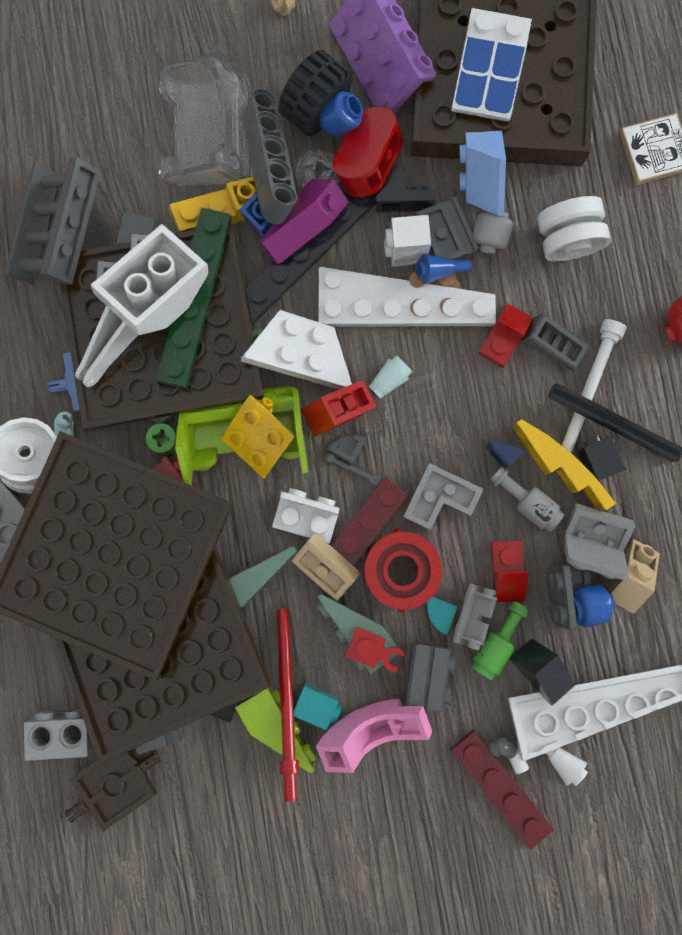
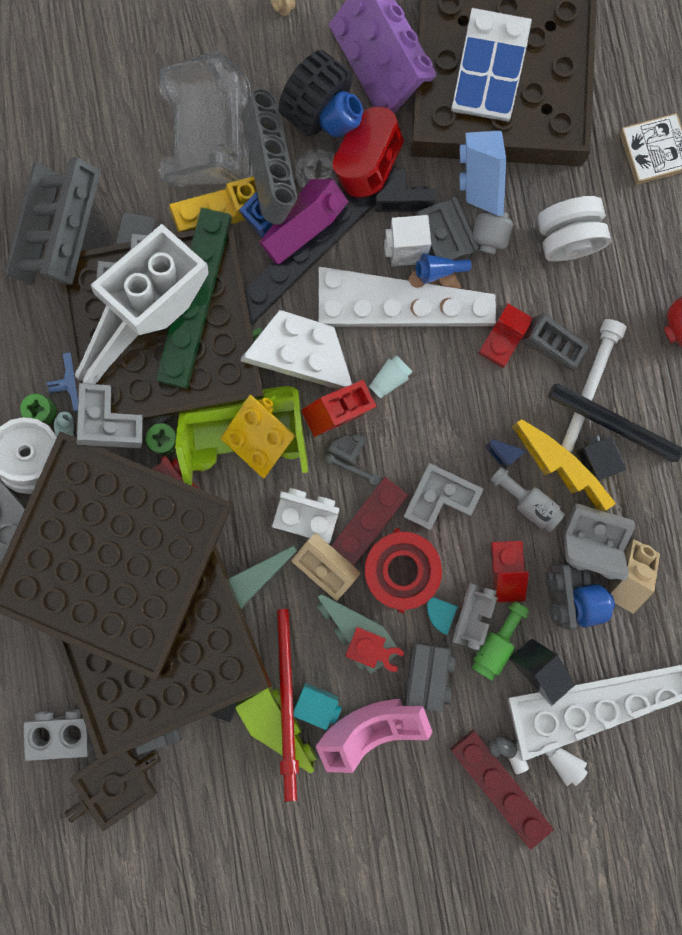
(45, 412): none -> bright green wheel
(99, 426): none -> light grey plate

